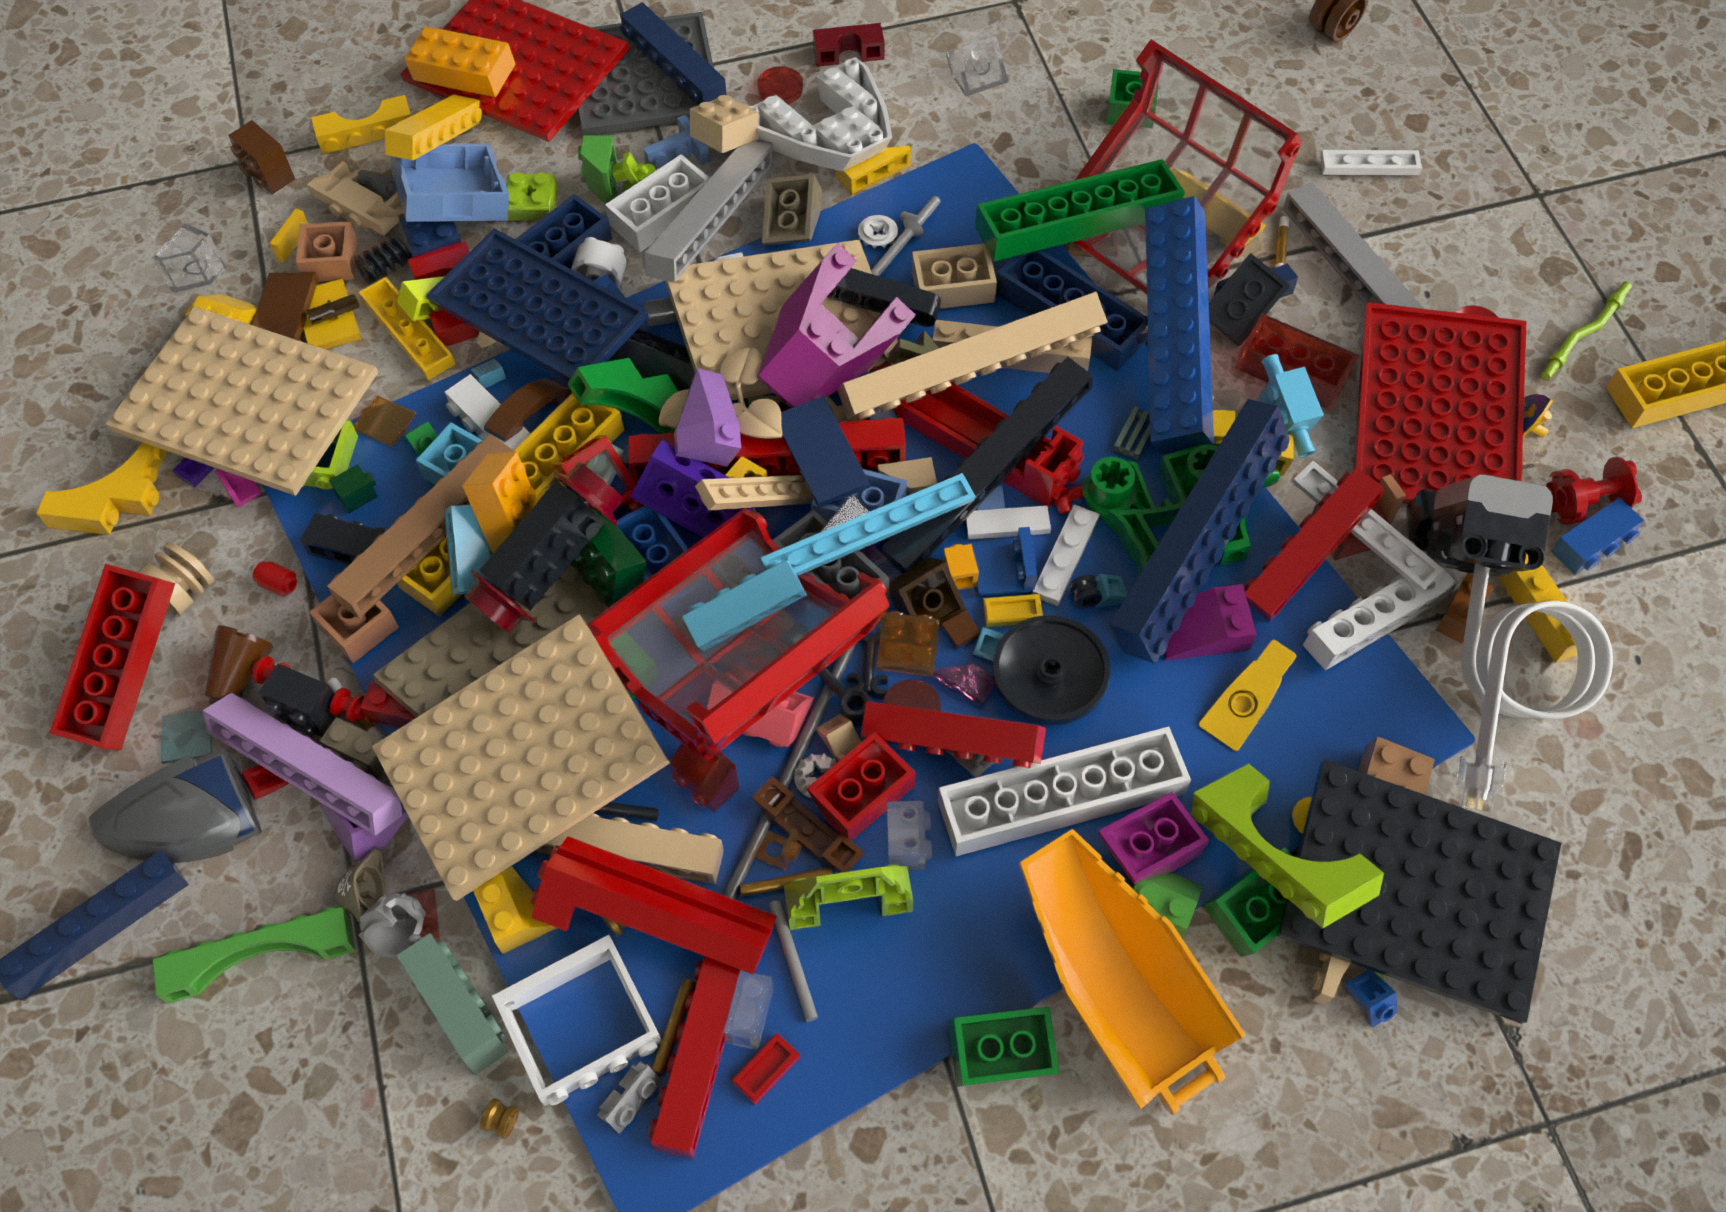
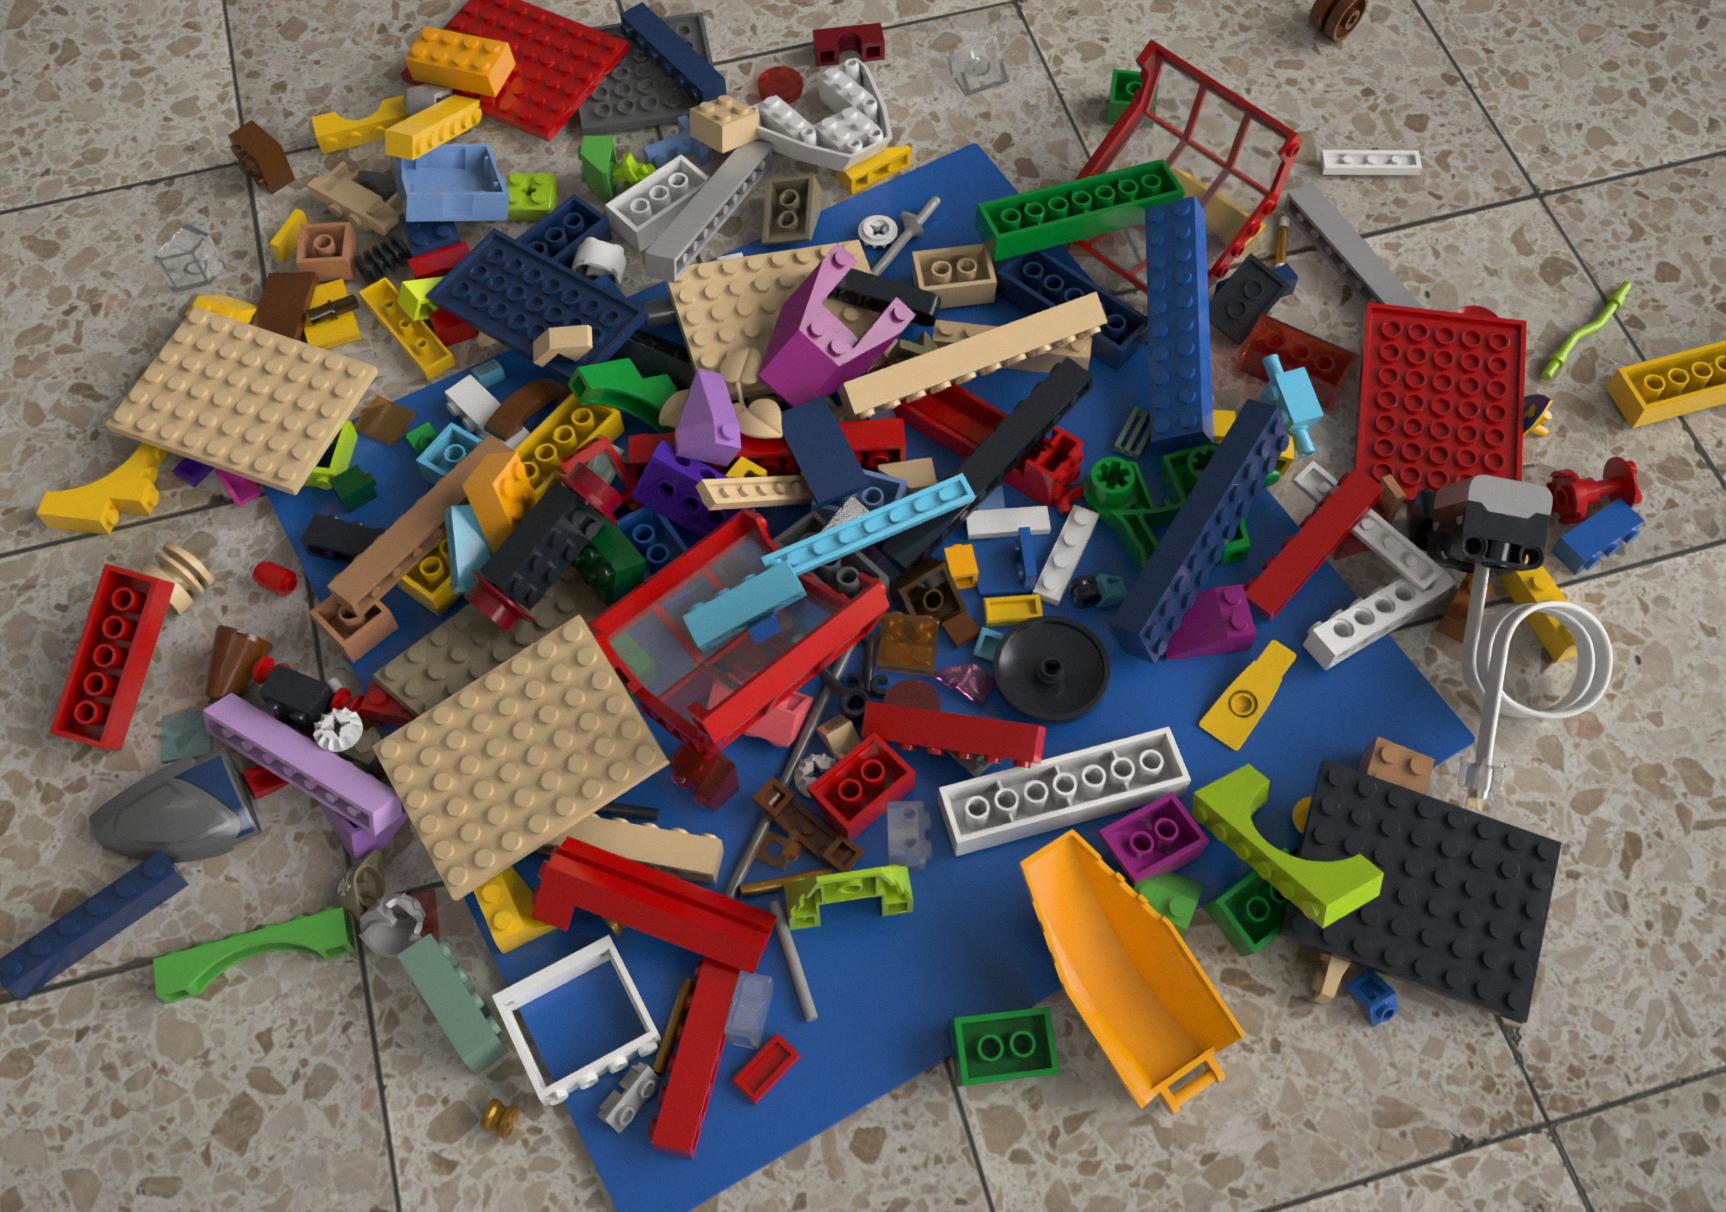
(349, 732): none -> white gear
(424, 96): none -> light grey brick
(567, 341): none -> tan slope
(764, 628): none -> blue slope

